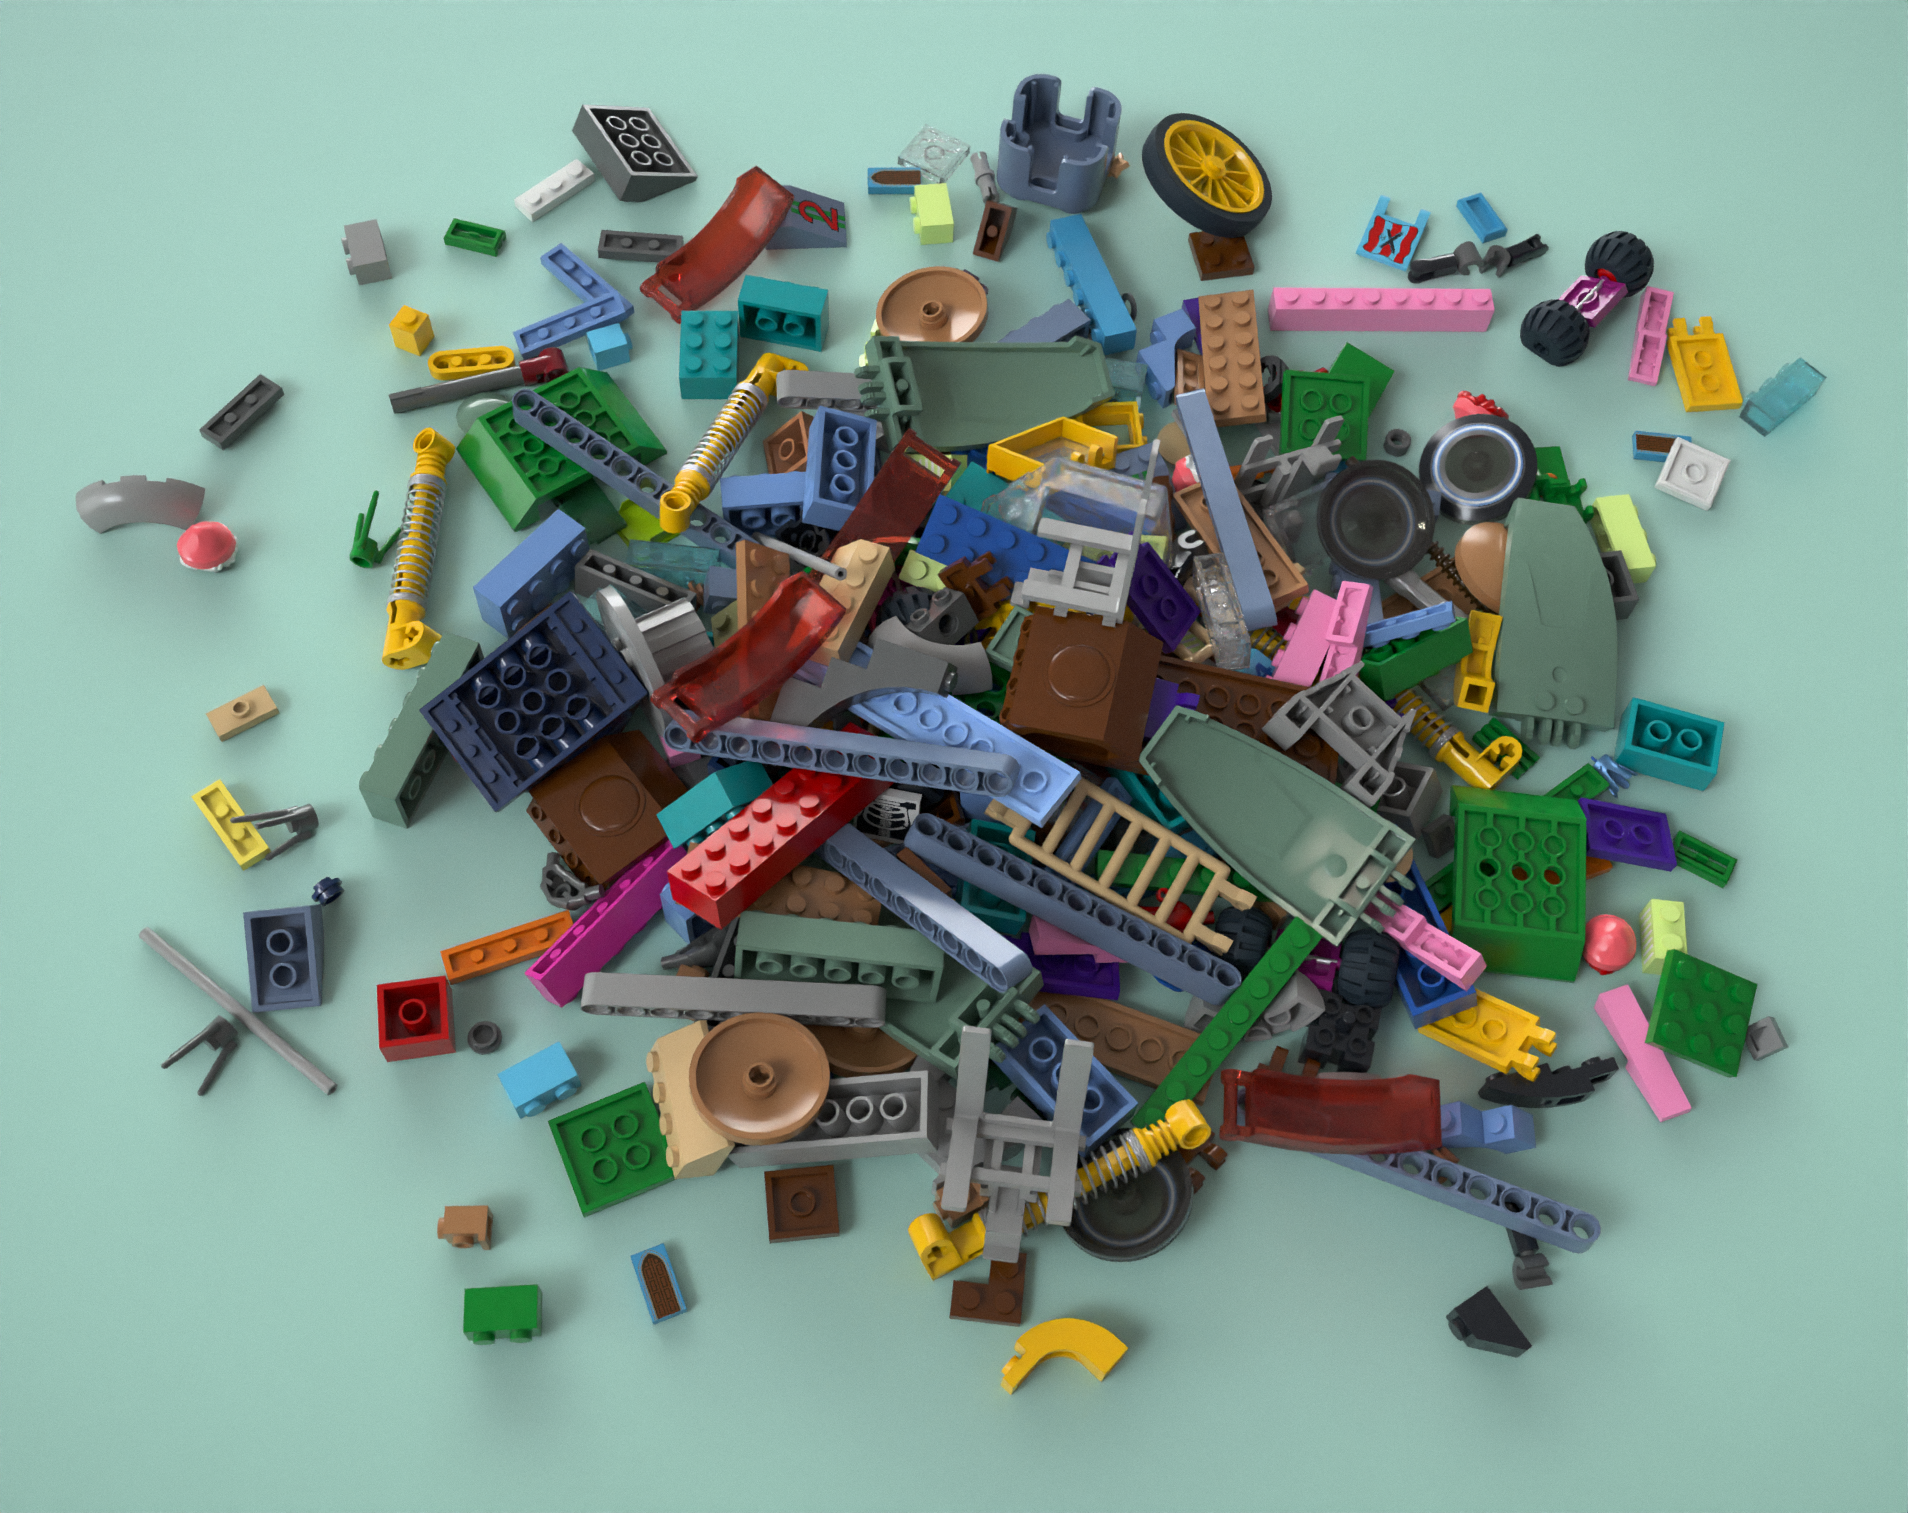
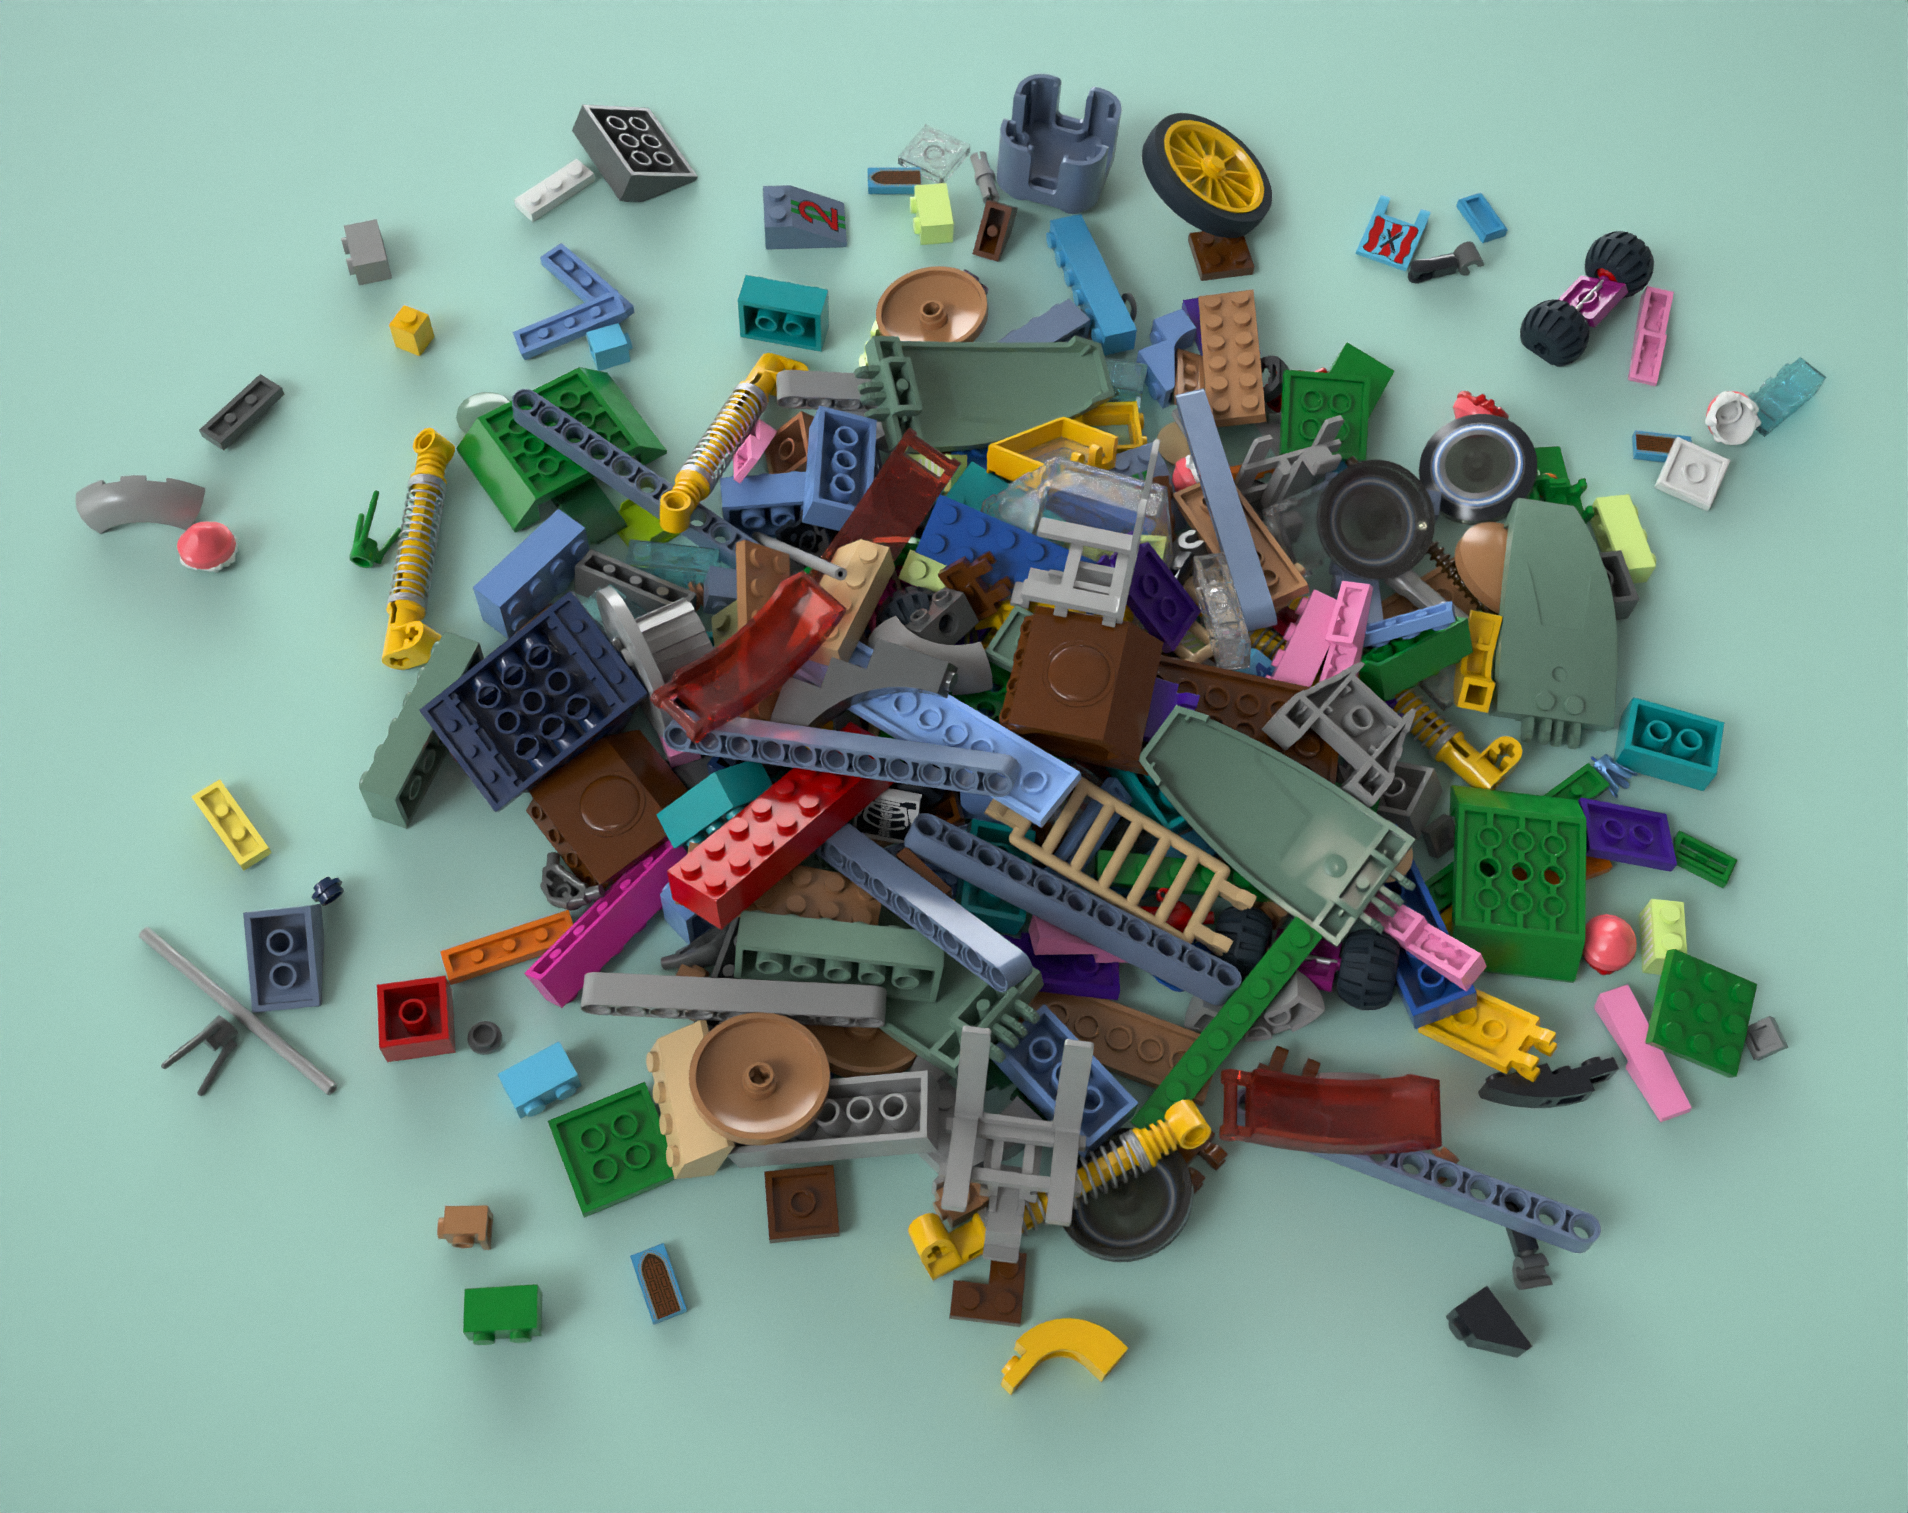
(242, 713): tan plate -> none
(296, 818): dark grey plant -> none
(469, 362): yellow plate -> none
(472, 240): green tile -> none
(531, 371): dark grey piece -> none
(637, 245): dark grey plate -> none
(708, 354): teal brick -> none
(723, 246): clear red windscreen -> none
(752, 449): none -> bright pink slope
(1118, 165): light nougat piece -> none
(1341, 1035): black brick -> none
(1380, 309): bright pink brick -> none
(1398, 435): dark grey axle -> none
(1496, 729): green tile -> none
(1498, 1129): medium blue arch -> none
(1507, 257): piece -> none
(1703, 367): yellow tile -> none
(1732, 418): none -> white hair

